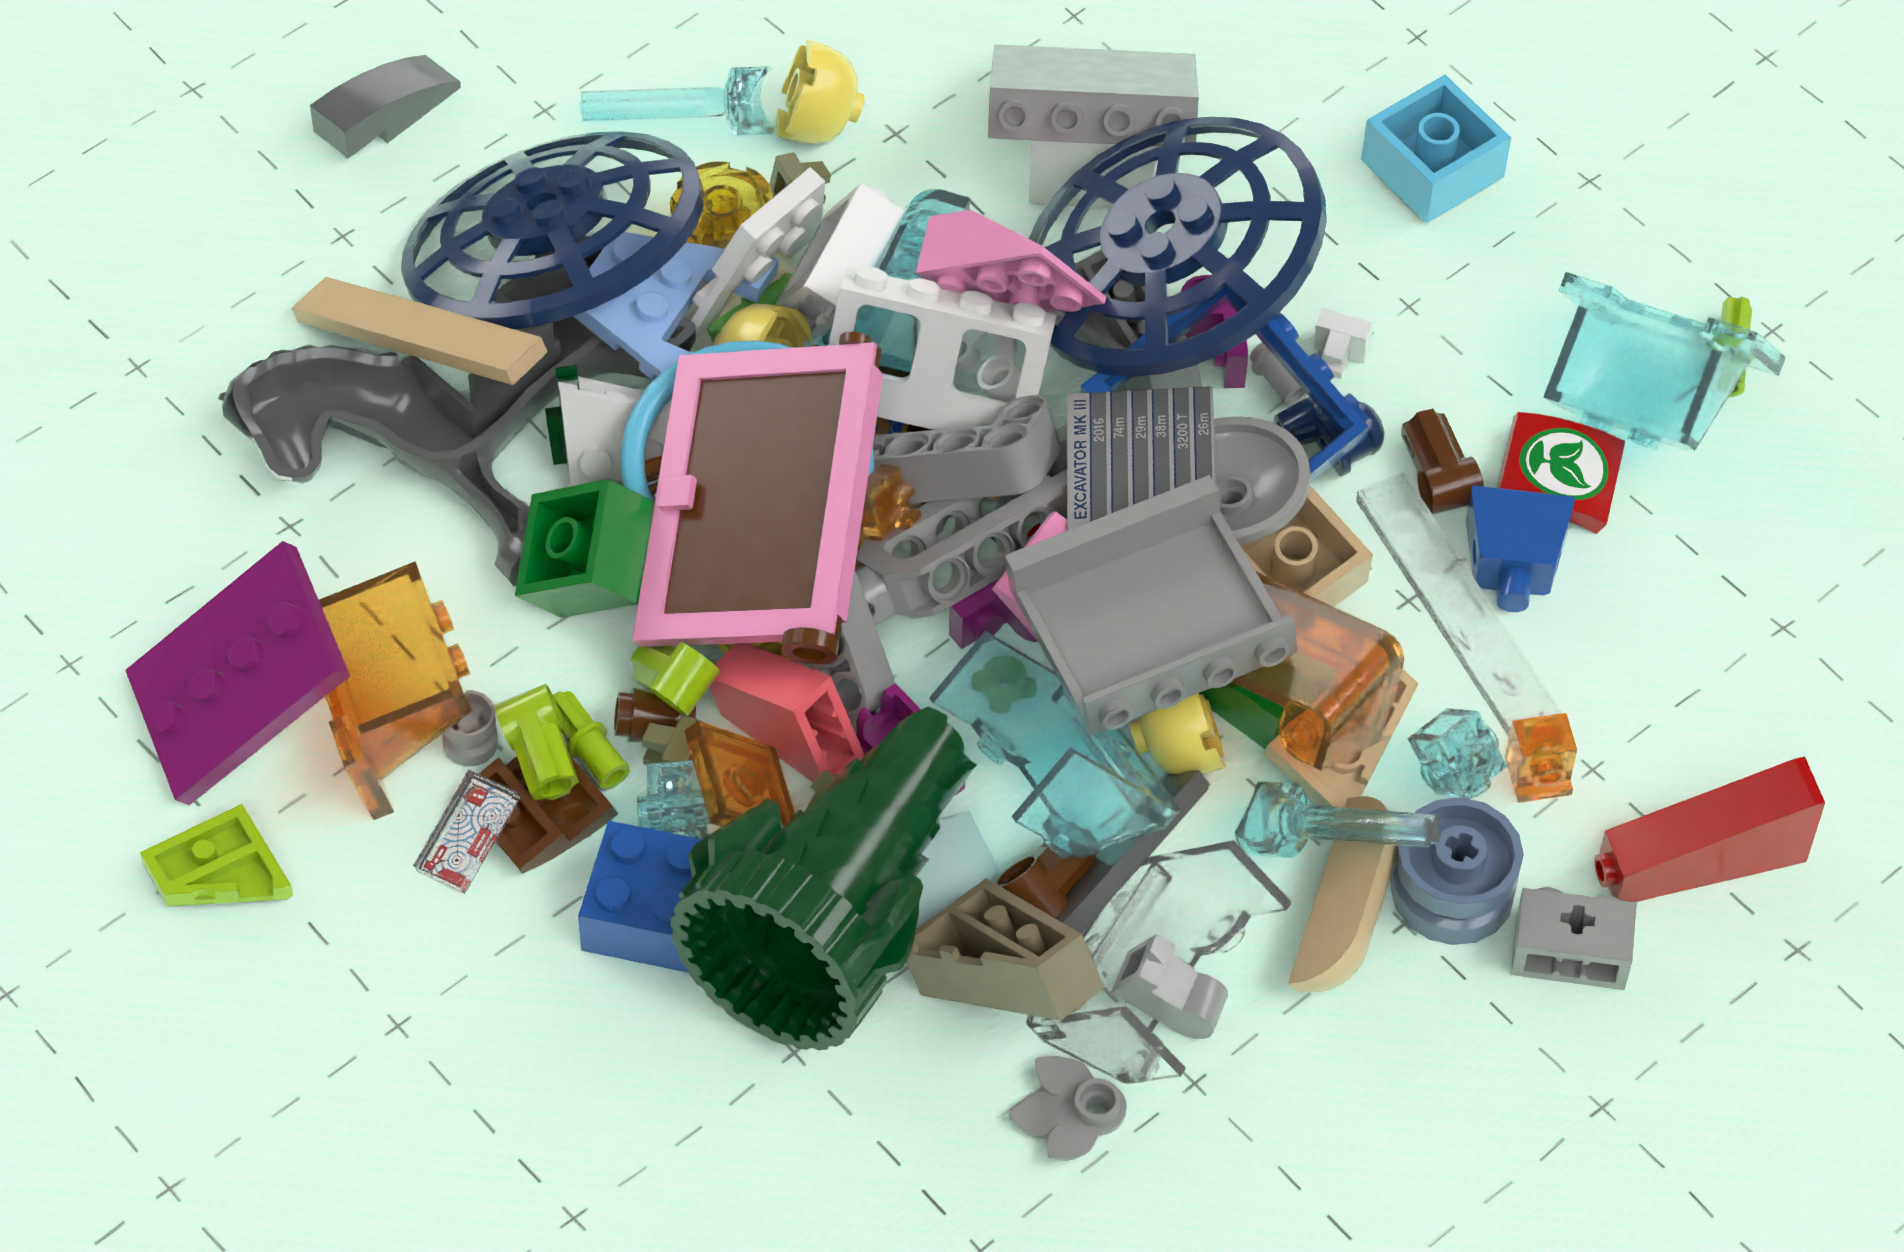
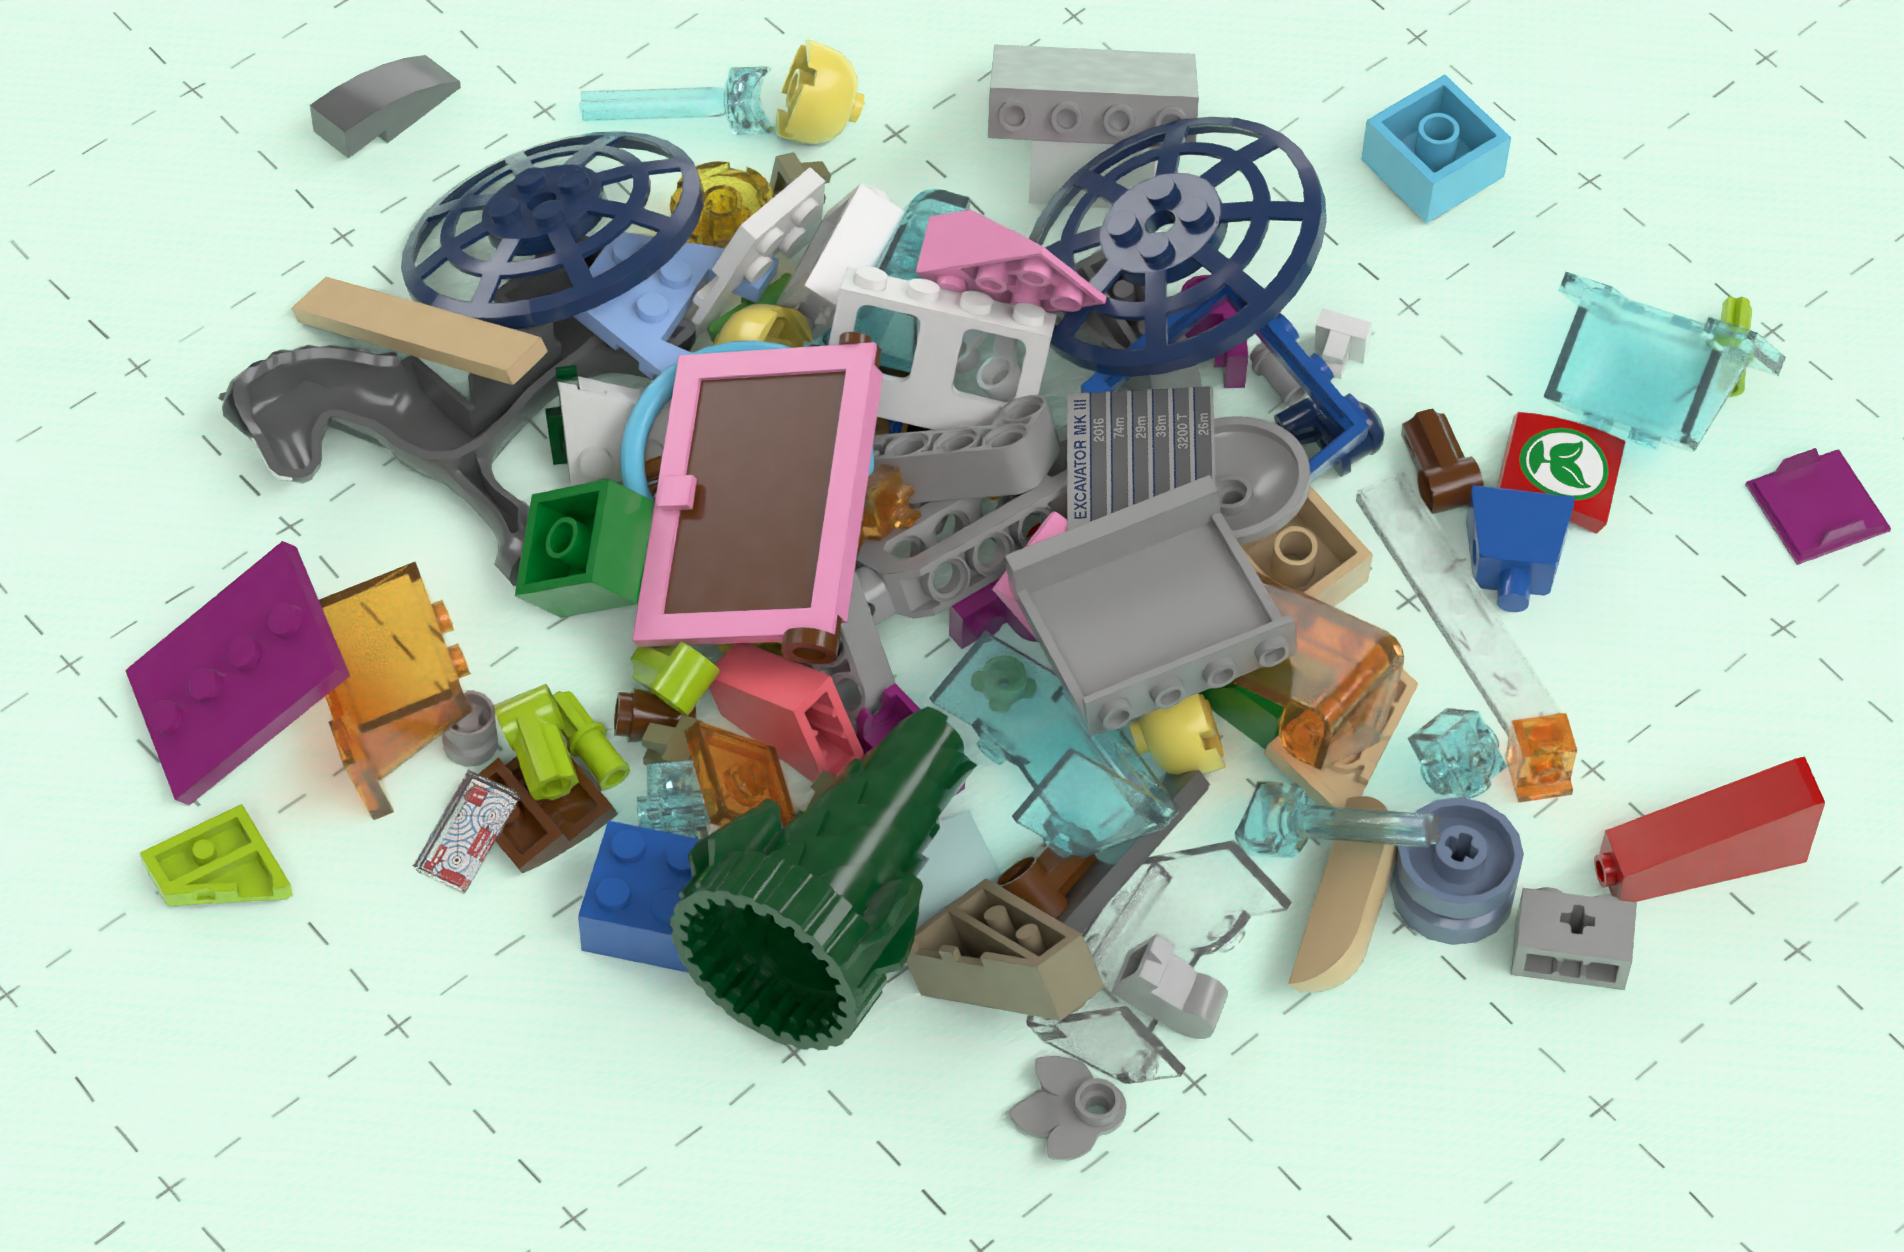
(1817, 505): none -> magenta piece

